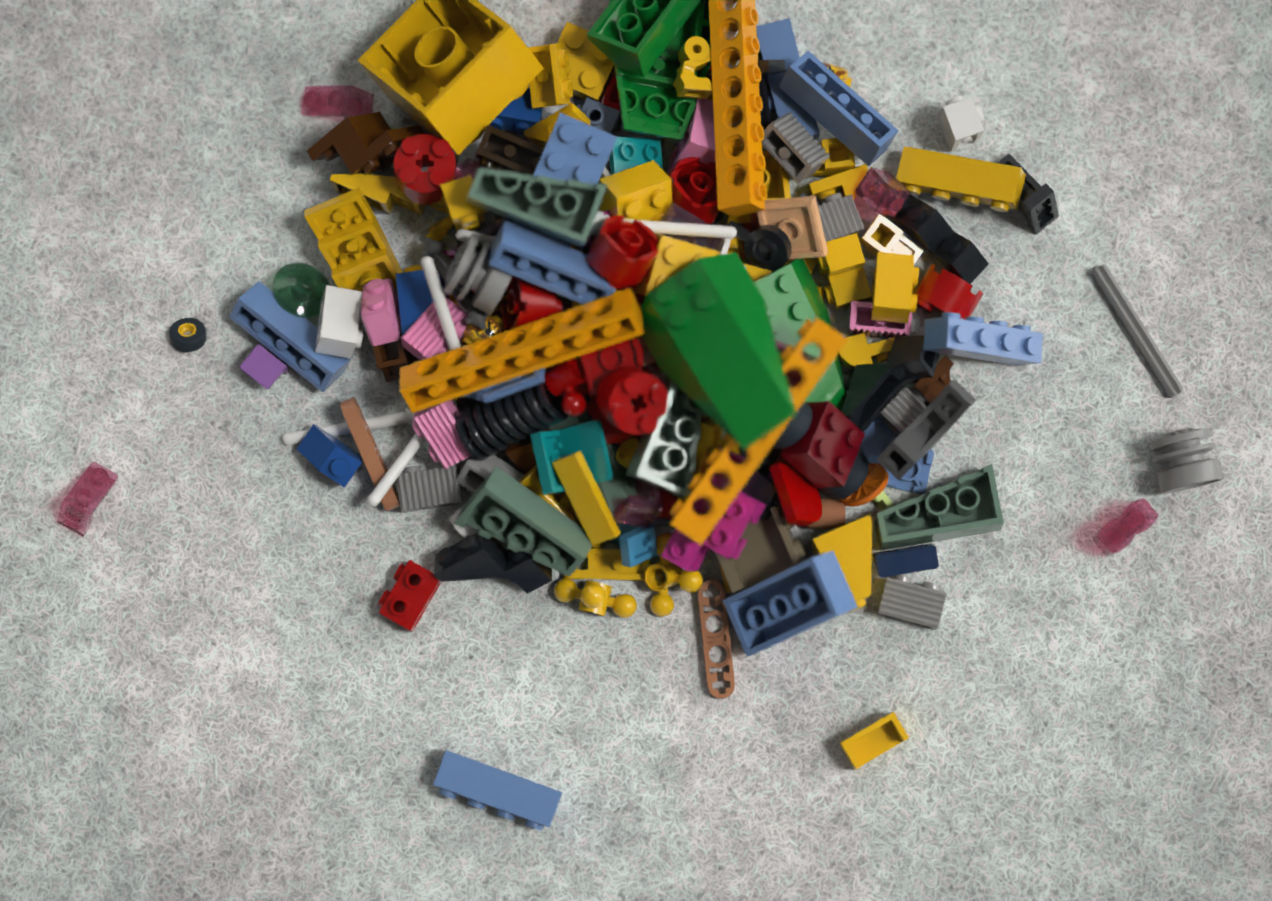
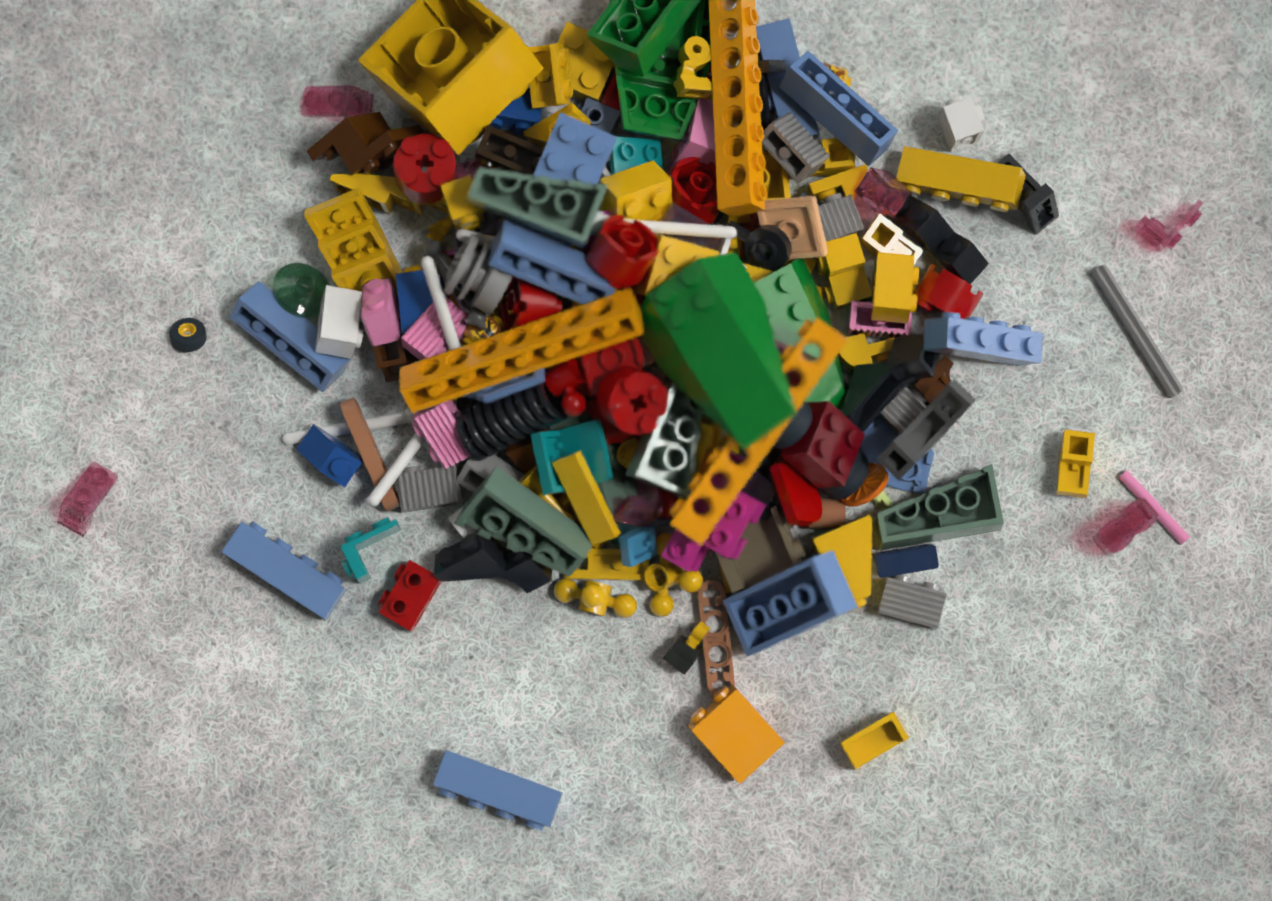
(263, 367): medium lavender panel -> none
(284, 570): none -> medium blue brick
(357, 541): none -> teal bracket
(685, 650): none -> pearl dark grey piece
(735, 733): none -> light orange brick
(1075, 463): none -> yellow brick
(1154, 233): none -> clear pink bracket
(1163, 517): none -> bright pink bar
(1185, 460): light grey wheel -> none

